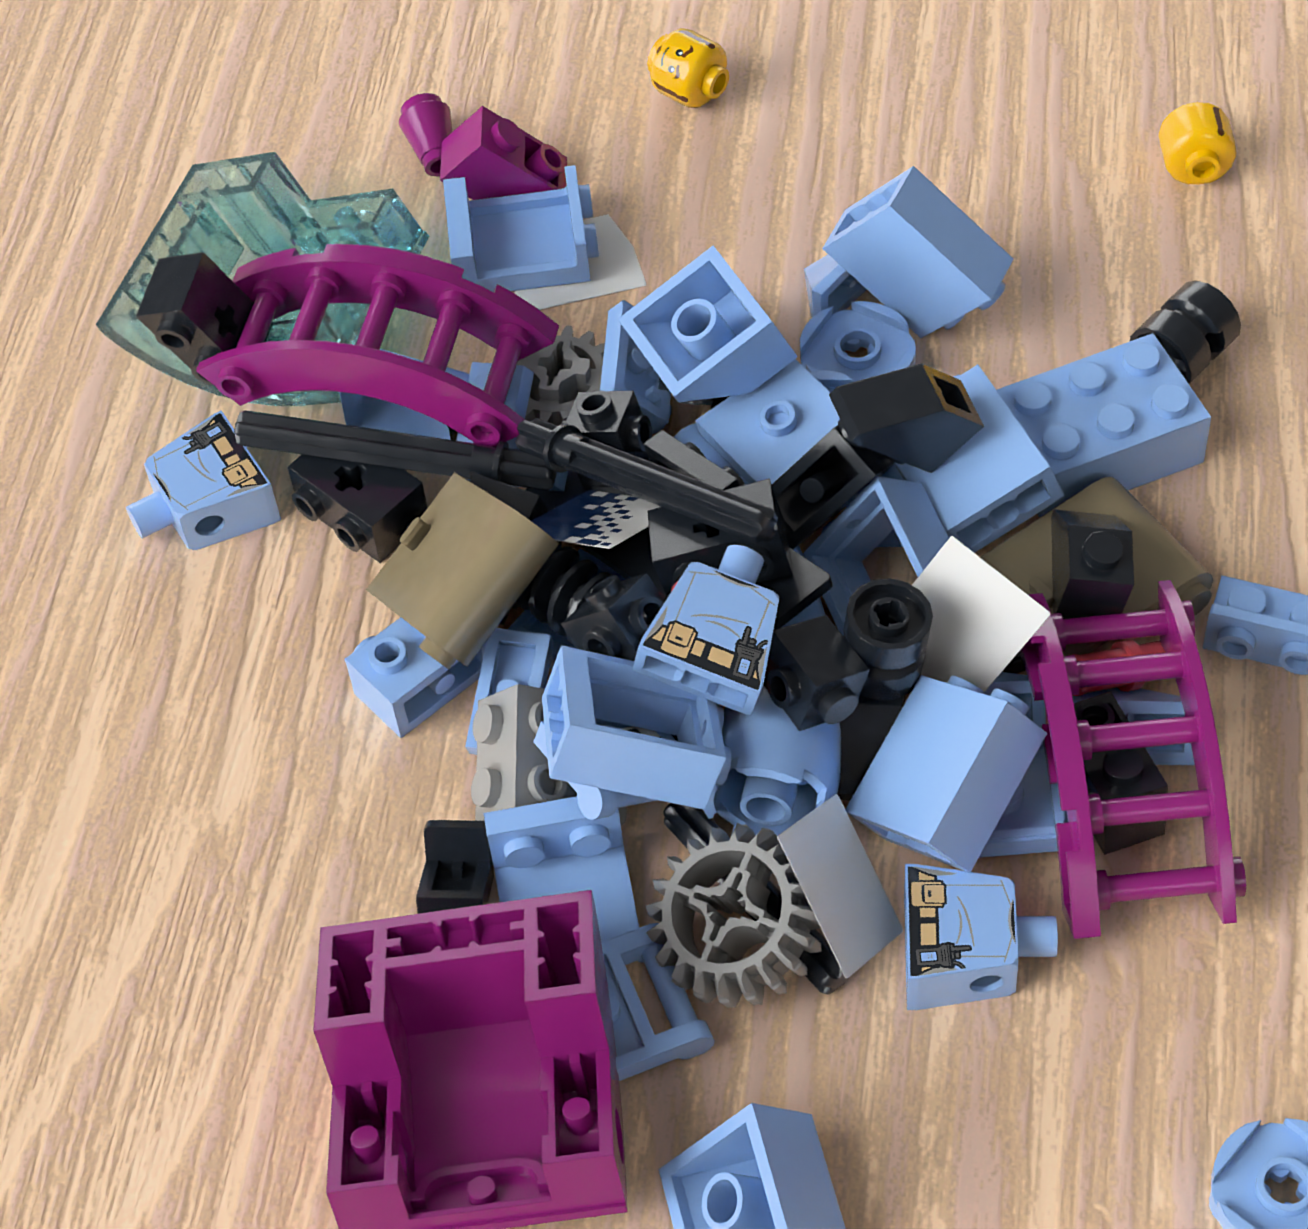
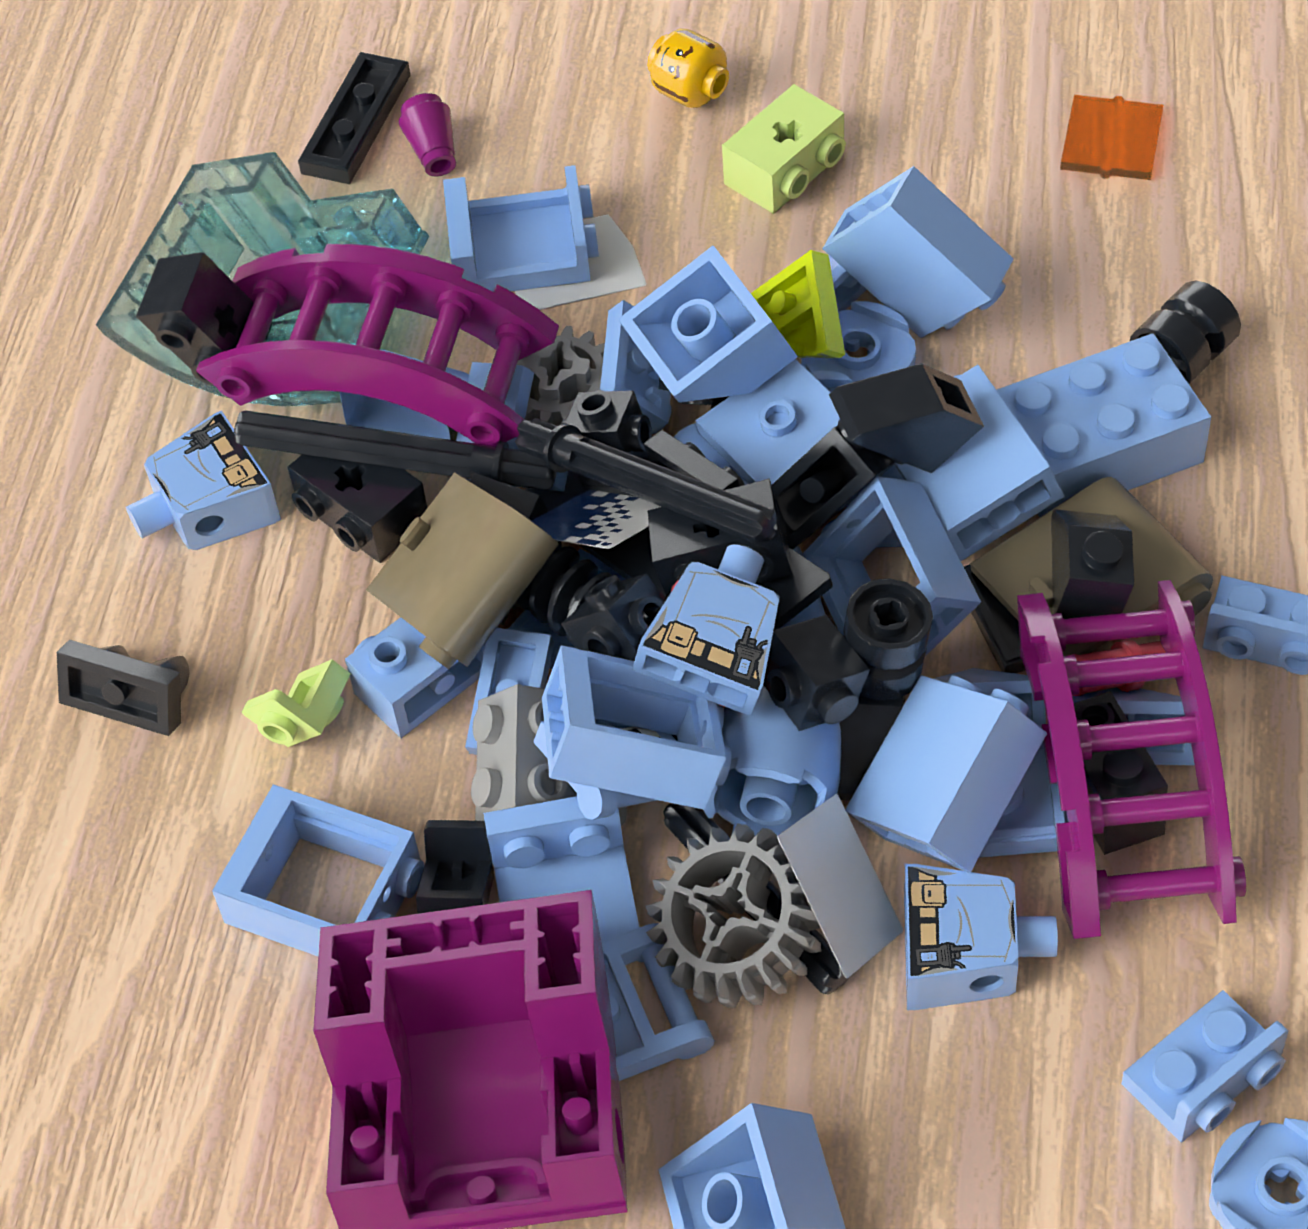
(122, 687): none -> black tile
(271, 840): none -> light blue window
(307, 708): none -> yellowish green bracket
(354, 118): none -> black tile
(500, 158): magenta slope -> none
(783, 148): none -> yellowish green brick
(805, 306): none -> neon yellow wing
(976, 617): white sticker -> none
(1112, 137): none -> clear orange piece
(1197, 140): yellow head -> none
(1205, 1065): none -> light blue bracket

